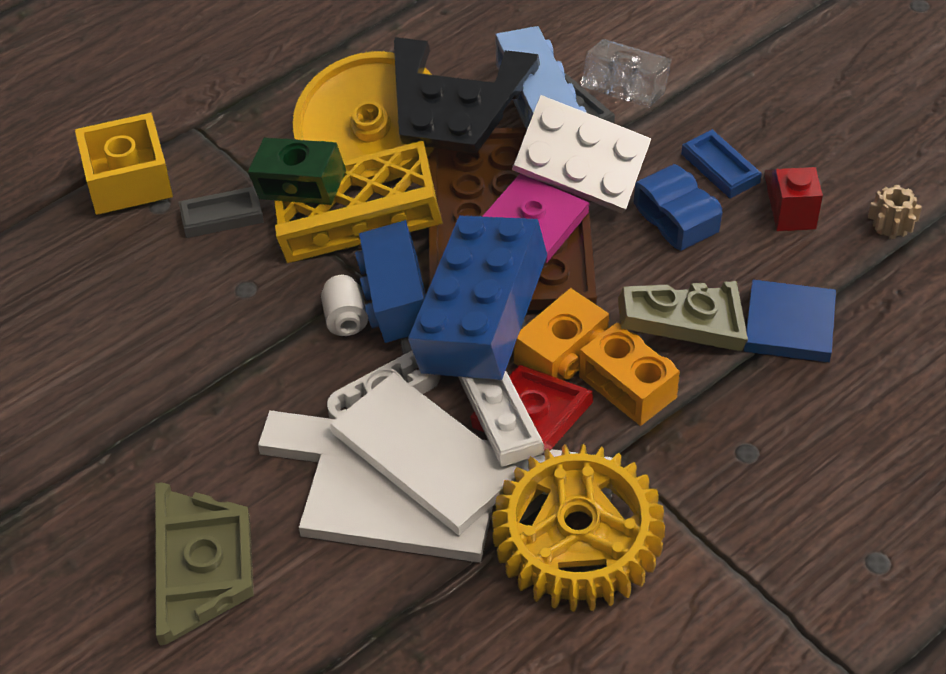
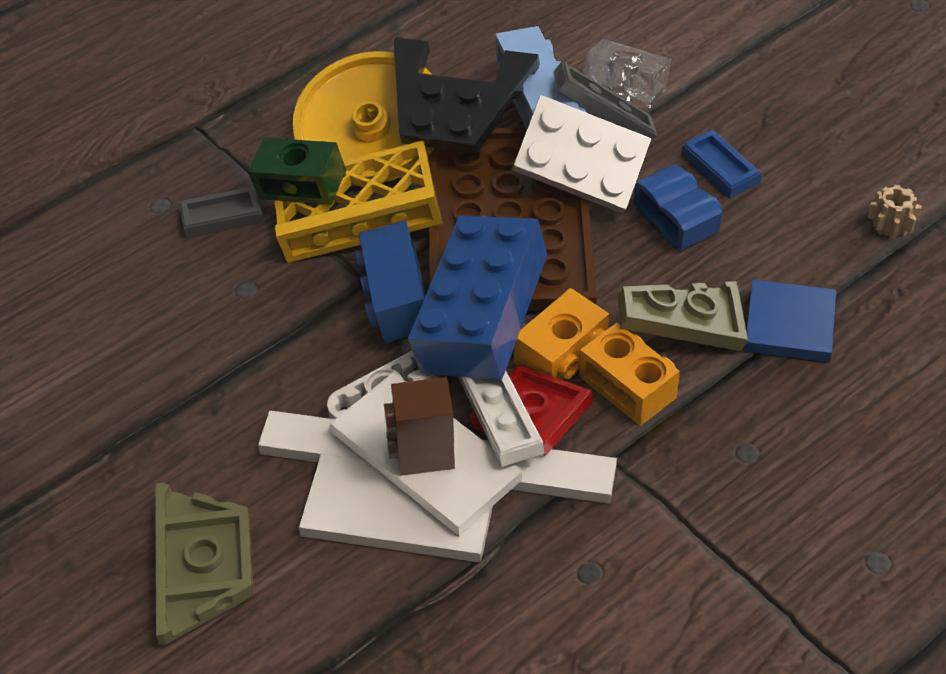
(123, 163): yellow brick -> none
(343, 306): white brick -> none
(420, 426): none -> reddish brown brick
(555, 209): dark pink plate -> none
(575, 485): yellow gear -> none
(603, 101): none -> dark grey tile
(794, 197): red slope -> none

